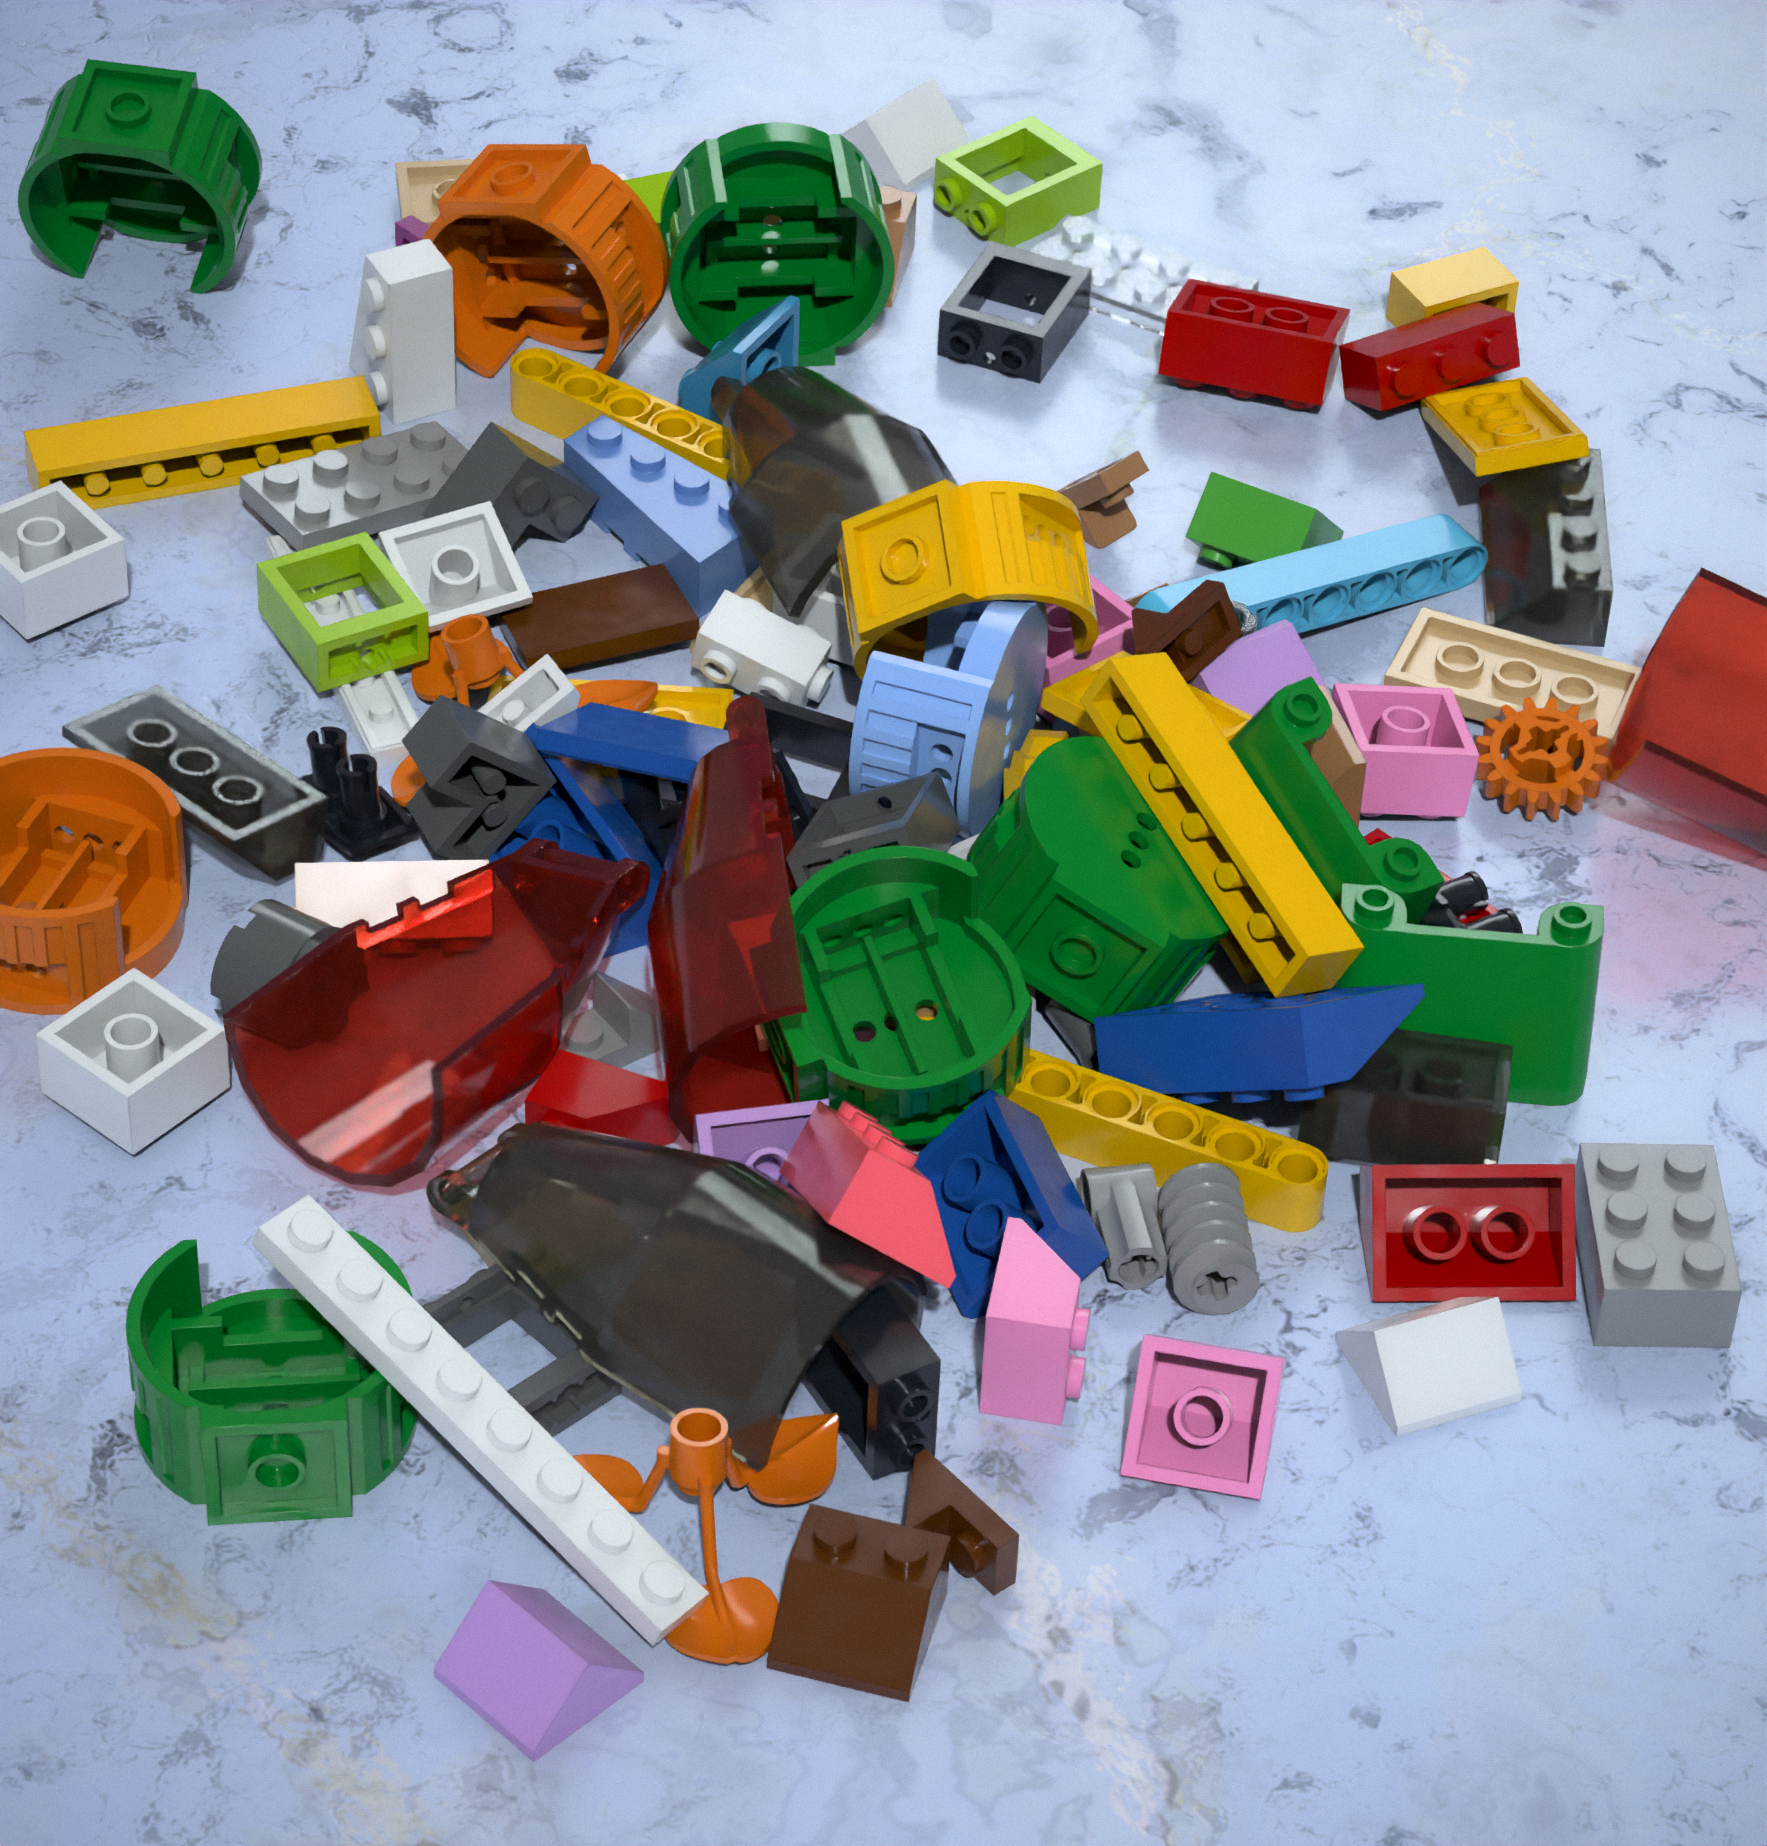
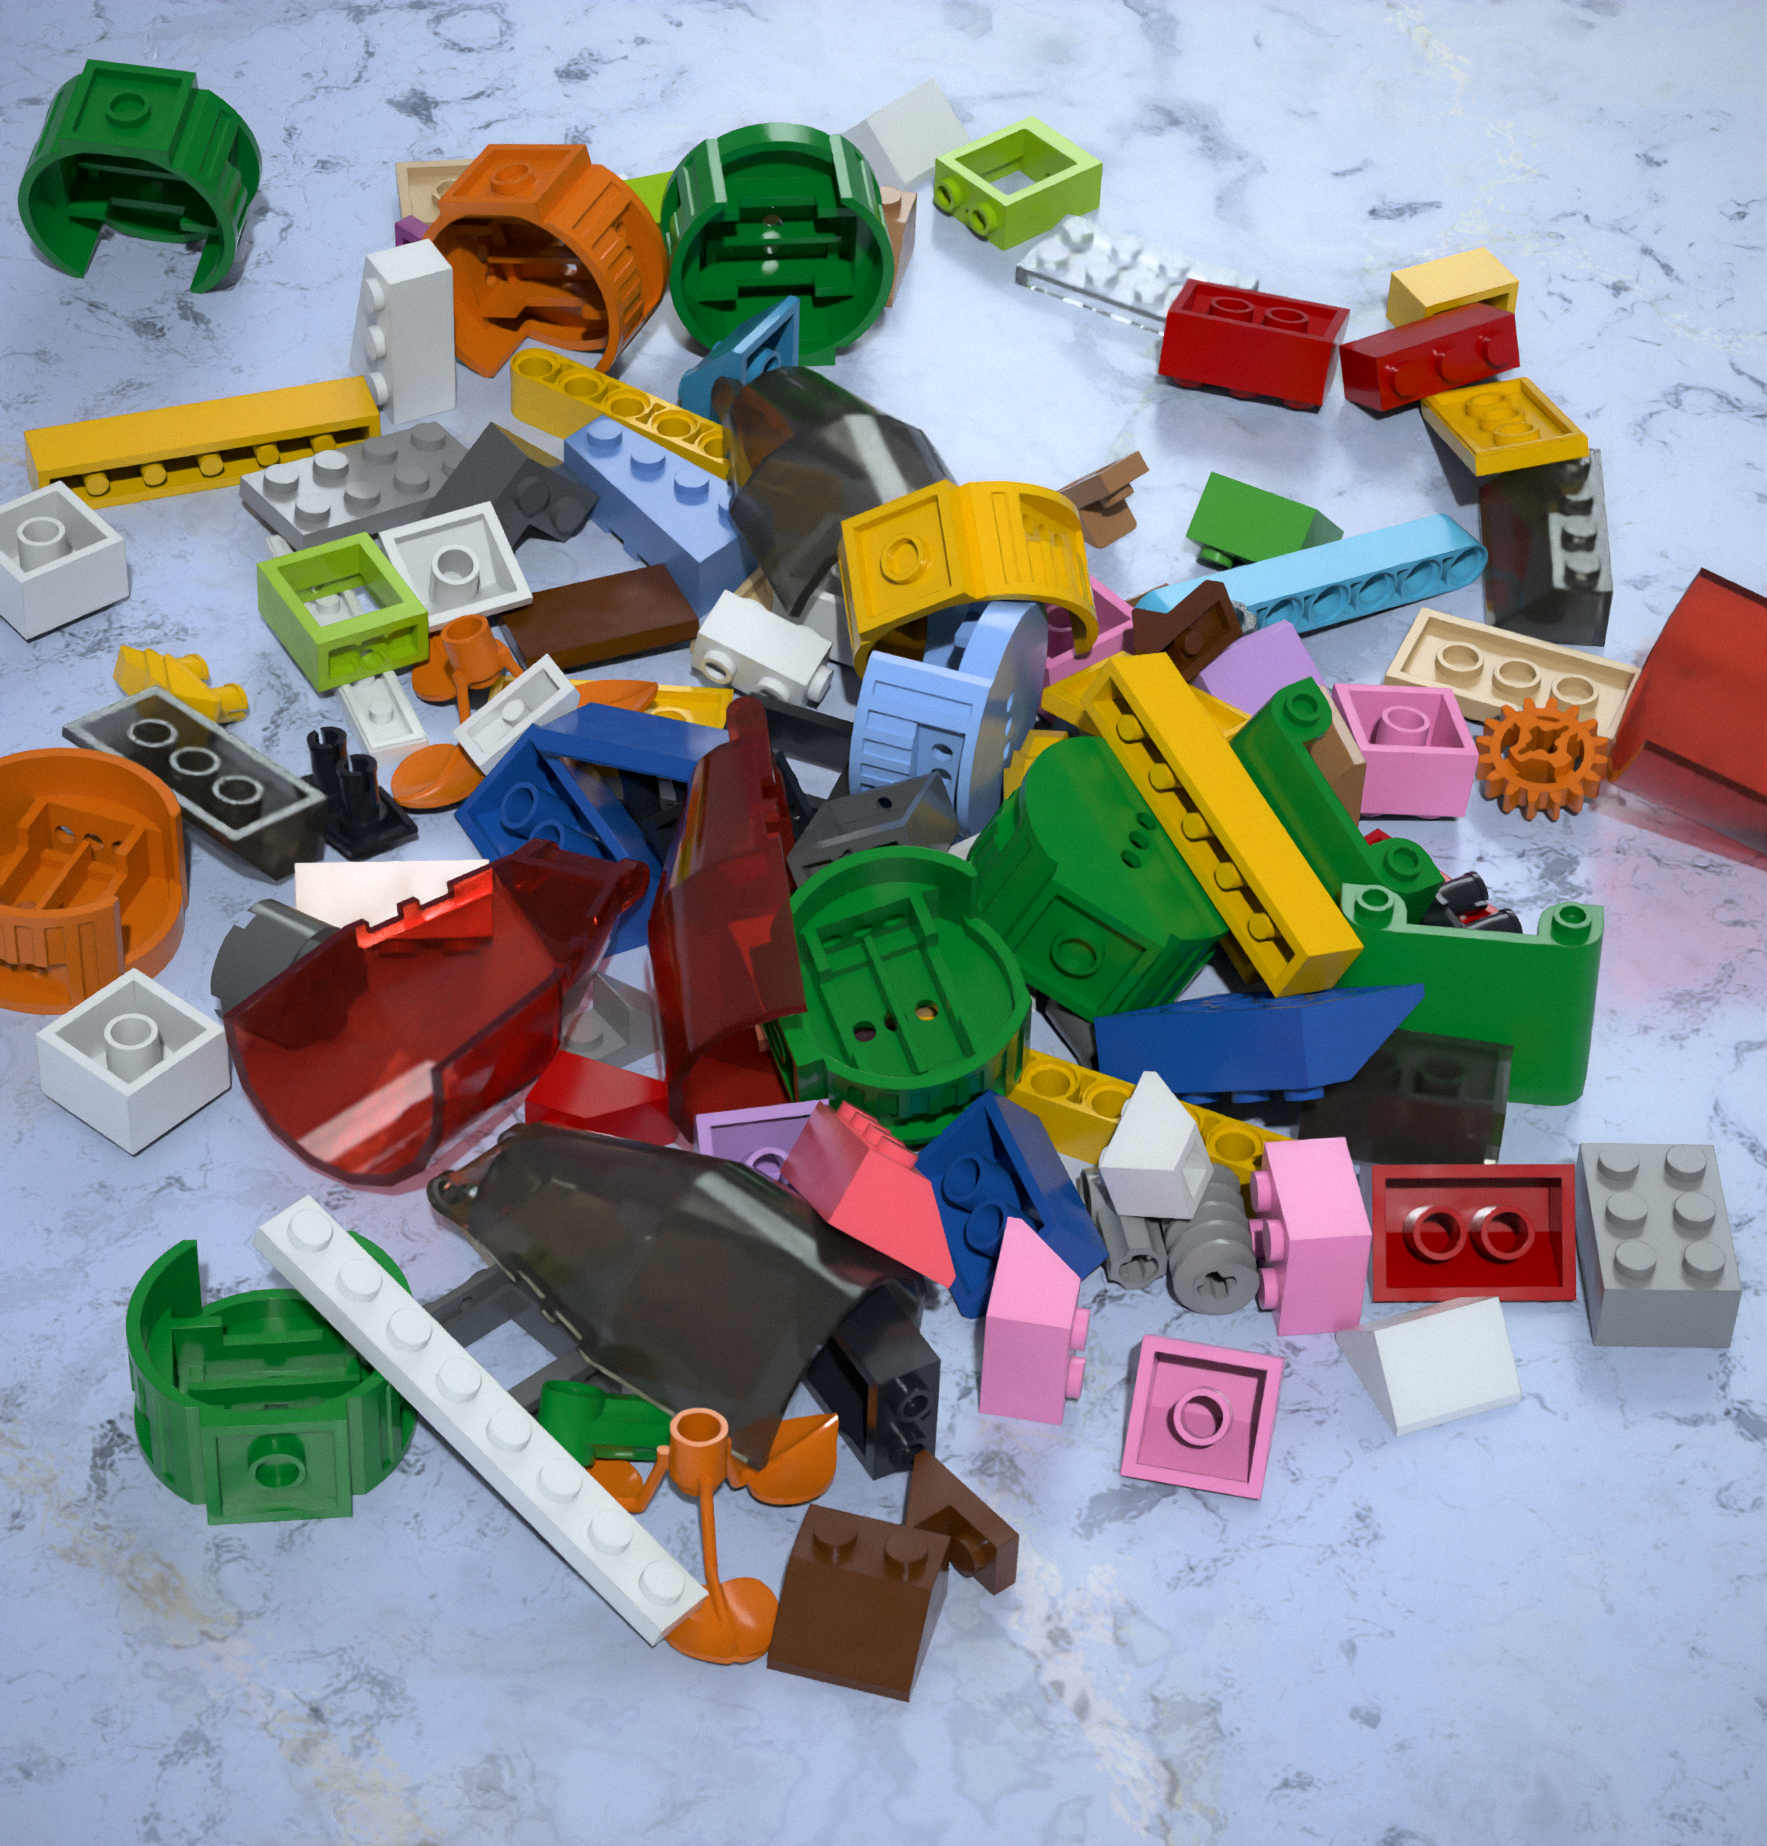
(181, 678): none -> yellow connector
(477, 779): dark grey brick -> none
(532, 1667): lavender slope -> none
(601, 1423): none -> green piece
(1021, 281): black window -> none
(1155, 1156): none -> white slope
(1309, 1236): none -> bright pink brick

